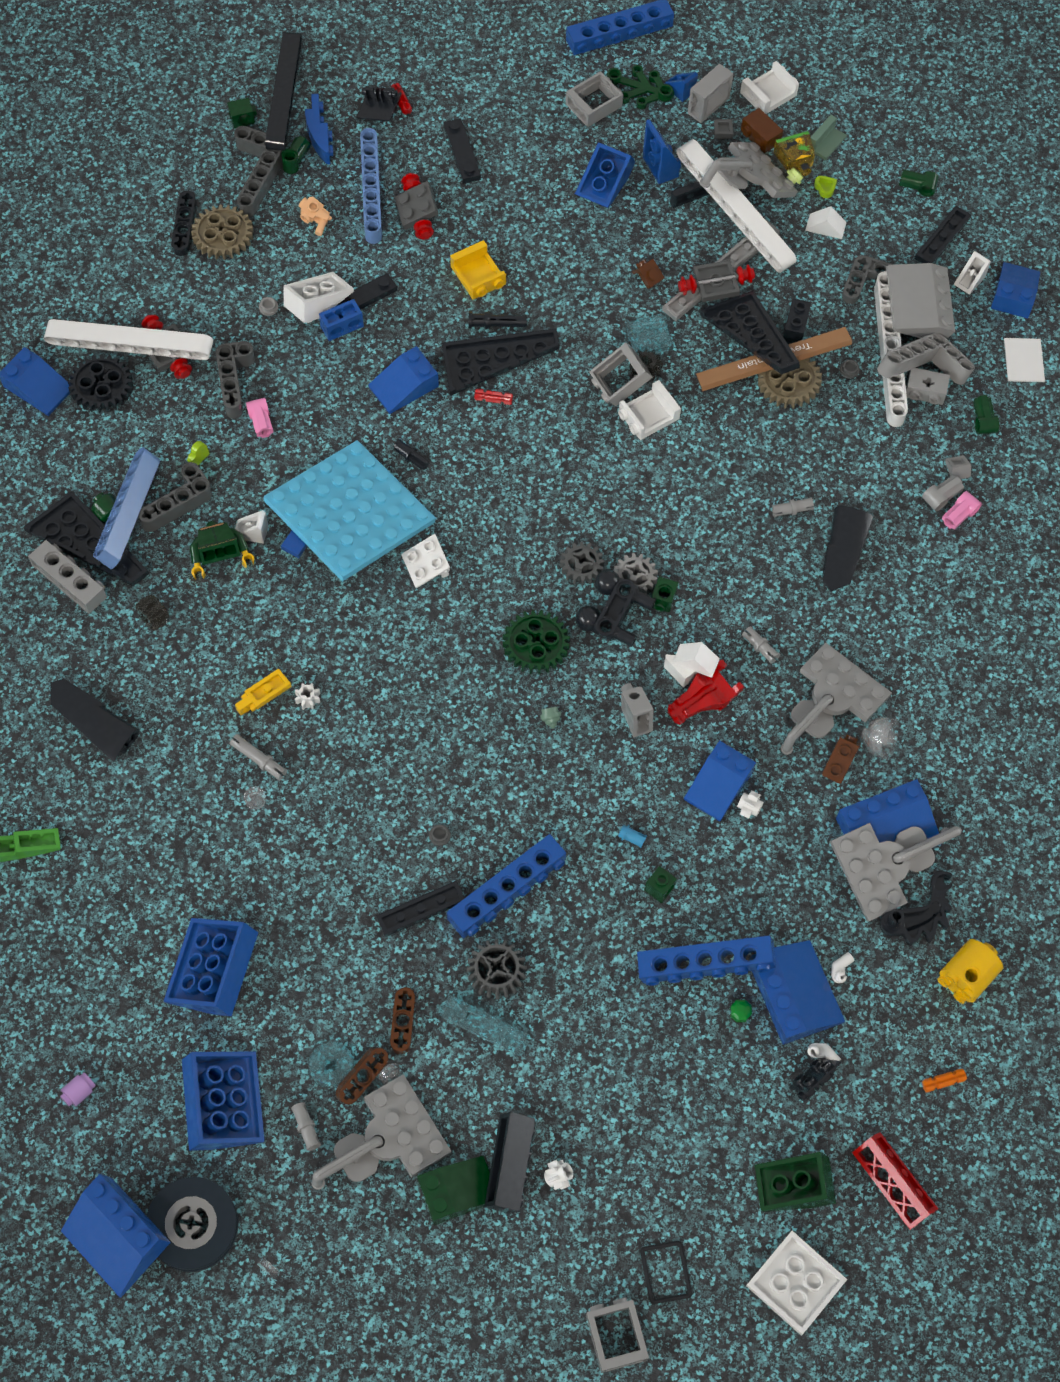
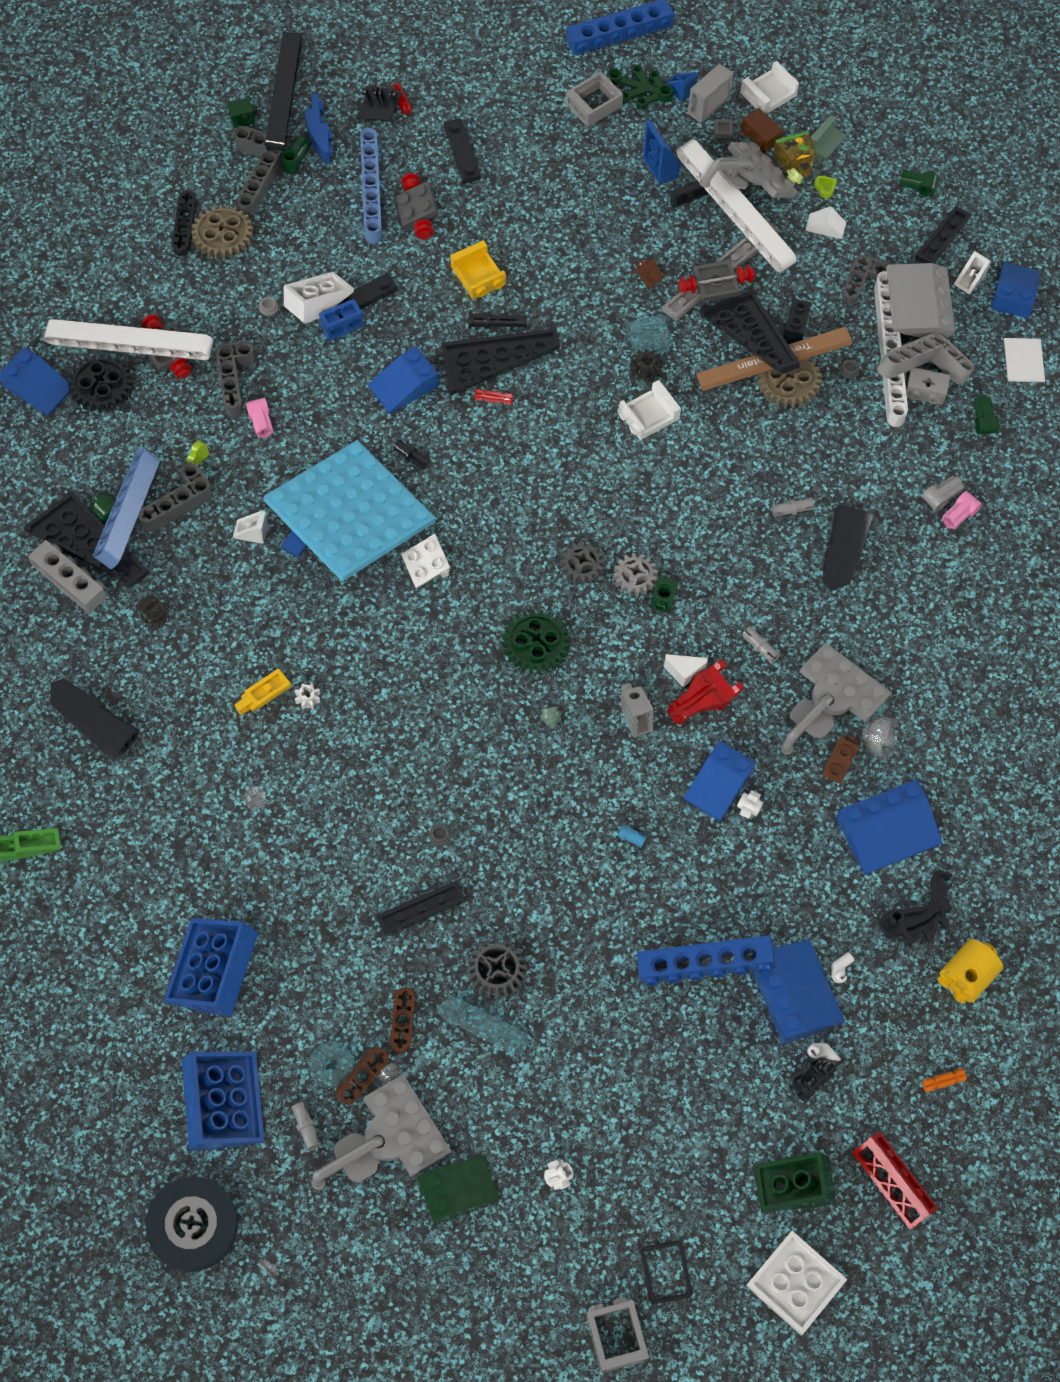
(77, 1089): lavender brick -> none
(113, 1234): blue slope -> none
(217, 543): dark green torso -> none
(265, 762): light grey pin -> none
(312, 211): light nougat piece -> none
(510, 1163): black brick -> none
(546, 848): blue brick -> none
(605, 175): blue slope -> none
(611, 362): light grey window -> none
(615, 609): black piece -> none
(660, 884): dark green brick -> none
(696, 658): white slope -> none
(741, 1010): green tile -> none
(878, 867): light grey plate -> none
(959, 467): light grey slope -> none

